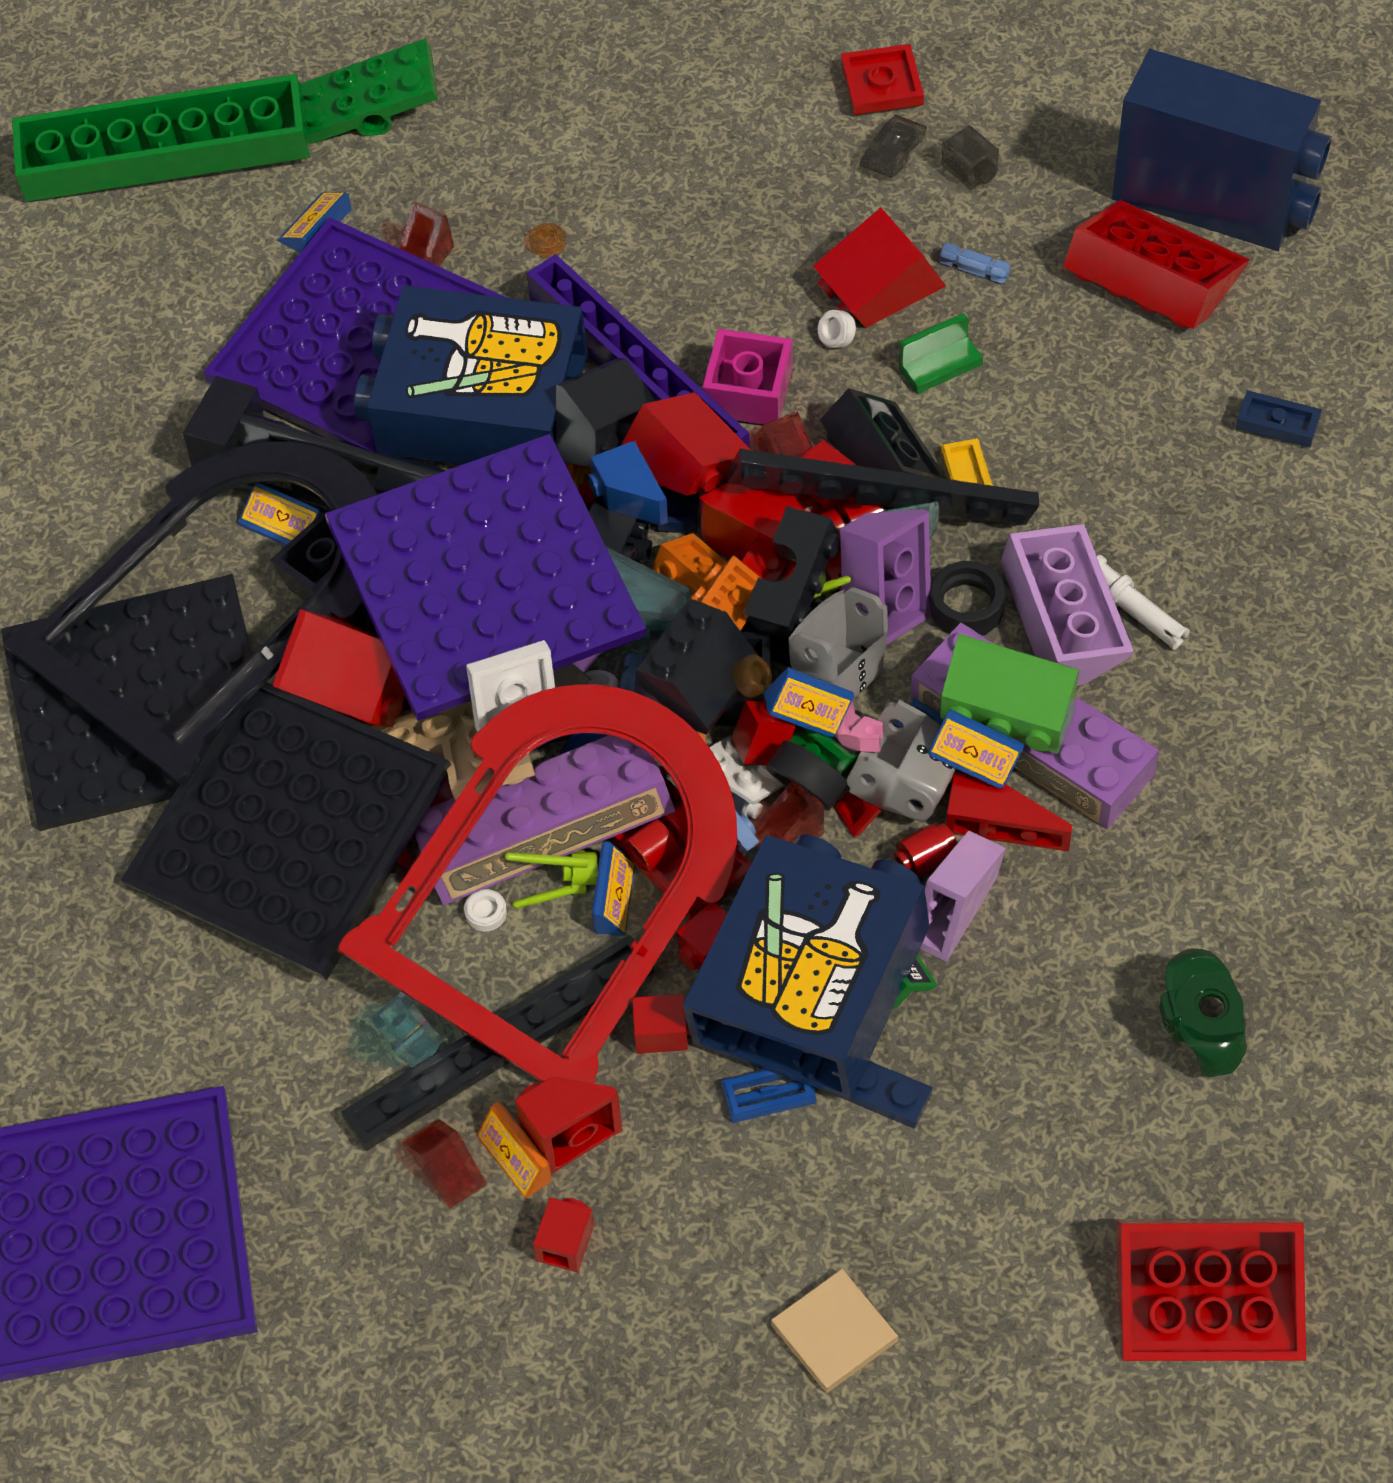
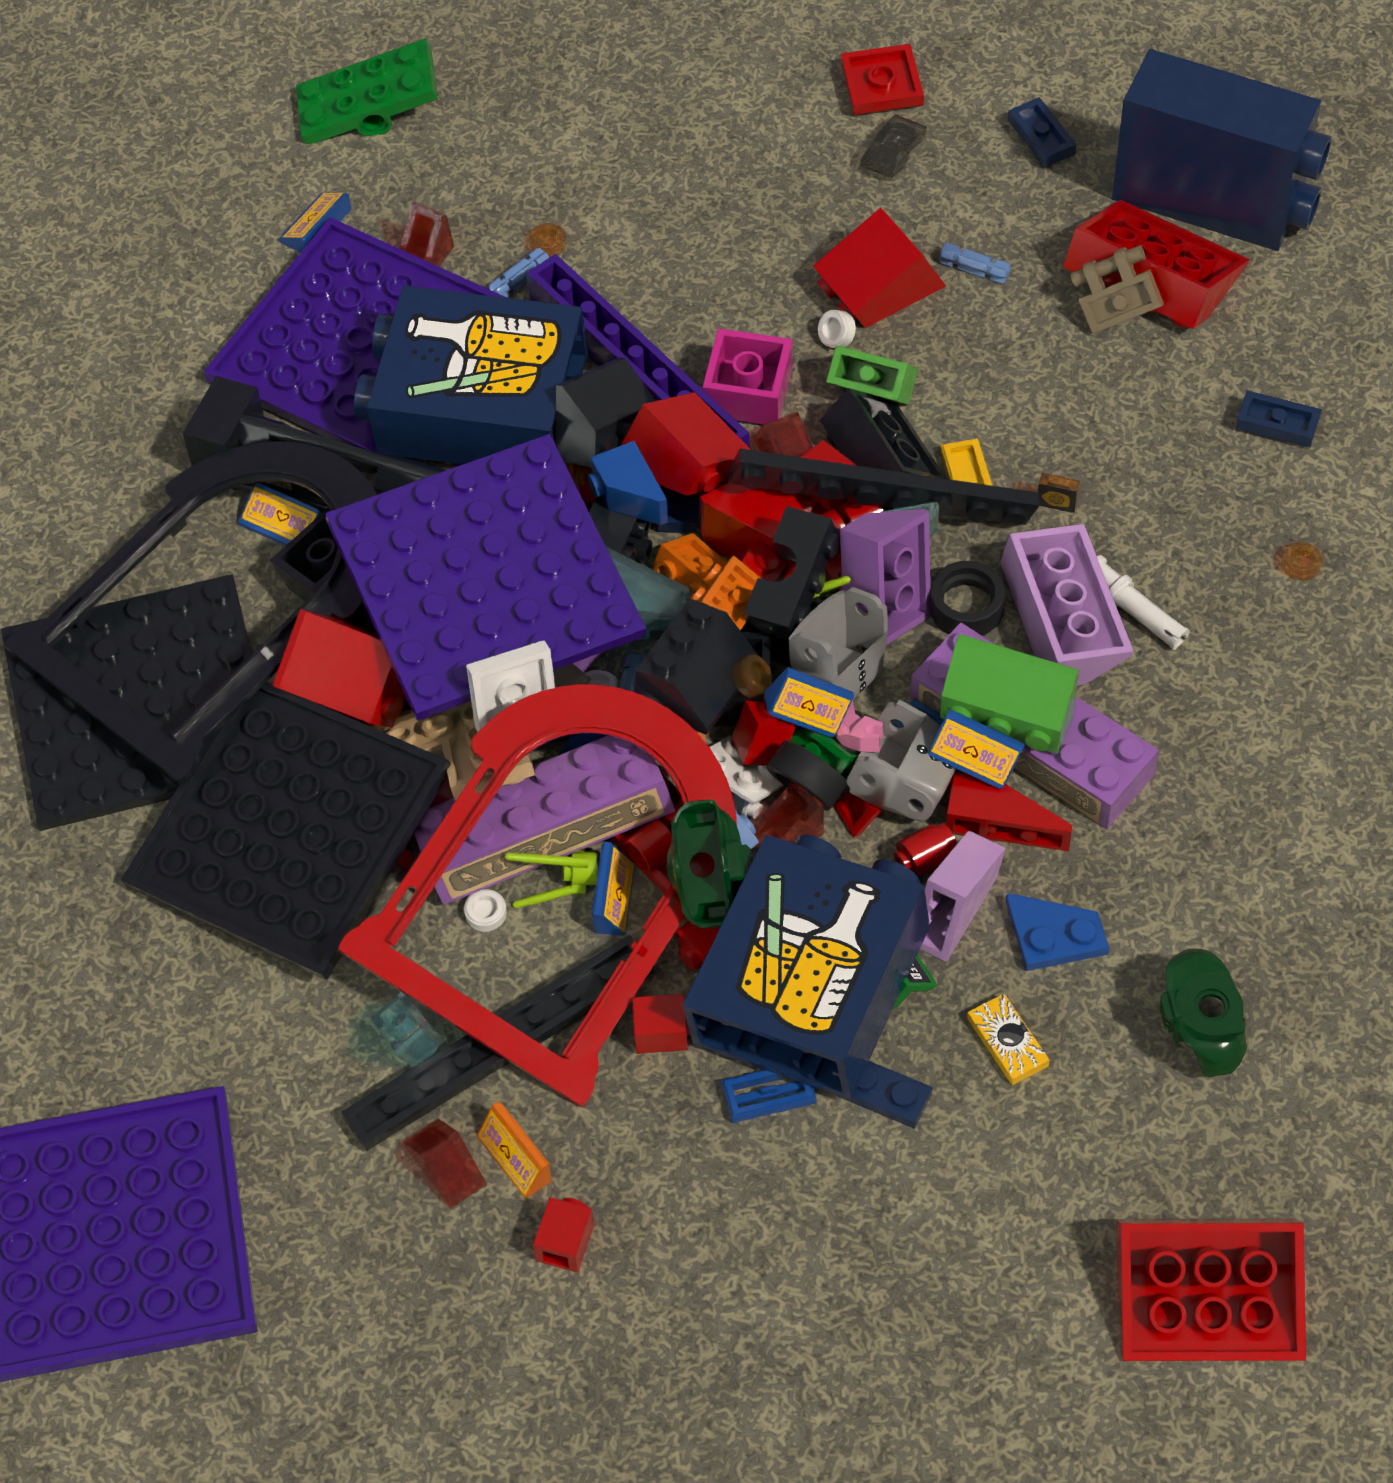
(160, 138): green brick -> none
(517, 274): none -> medium blue axle
(568, 1117): red slope -> none
(706, 829): none -> dark green piece
(834, 1330): tan tile -> none
(872, 374): none -> bright green brick
(938, 354): panel -> none
(970, 157): clear smoke brick -> none
(1008, 1039): none -> tile
(1042, 132): none -> dark blue plate
(1055, 932): none -> blue wing
(1058, 492): none -> tile
(1120, 300): none -> dark tan plate
(1301, 561): none -> clear orange tile

